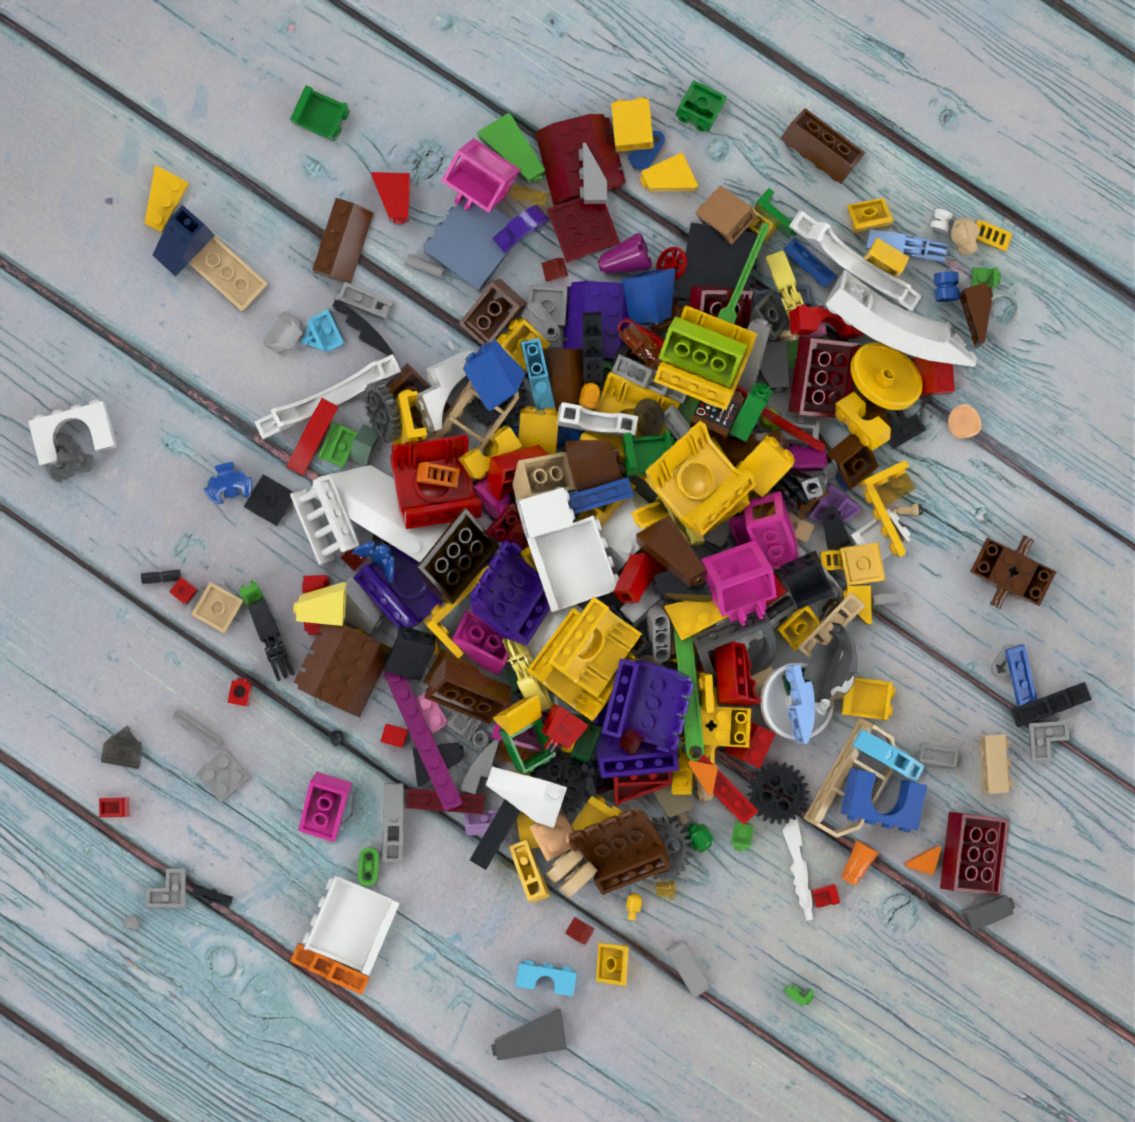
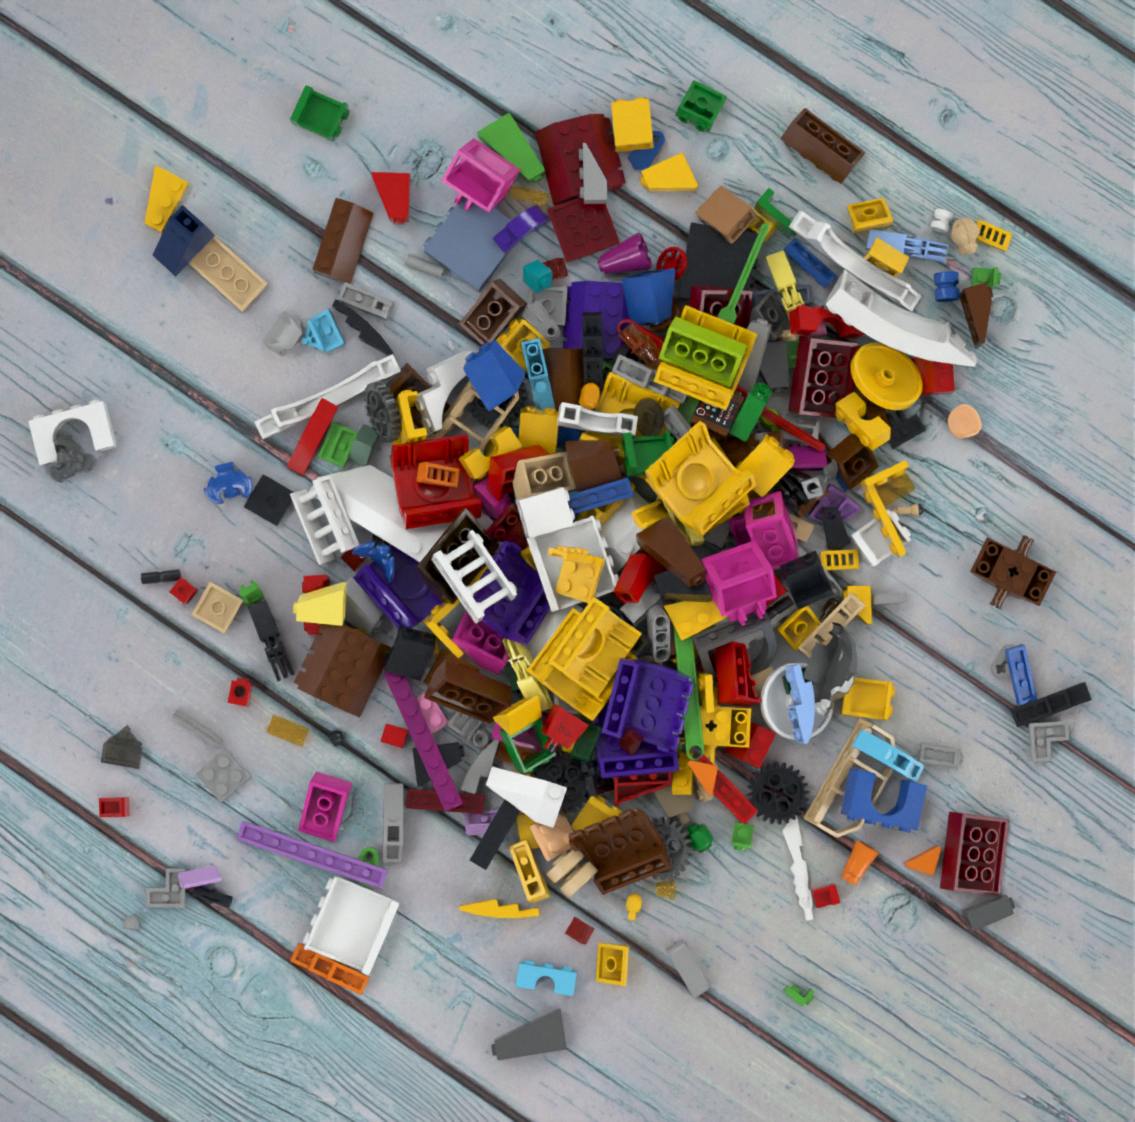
(199, 877): none -> lavender slope
(287, 730): none -> clear yellow plate
(312, 854): none -> medium lavender plate
(454, 578): none -> white fence
(492, 909): none -> yellow slope
(537, 276): none -> teal brick
(578, 572): none -> yellow bracket
(862, 563): yellow tile -> none
(994, 763): tan slope -> none

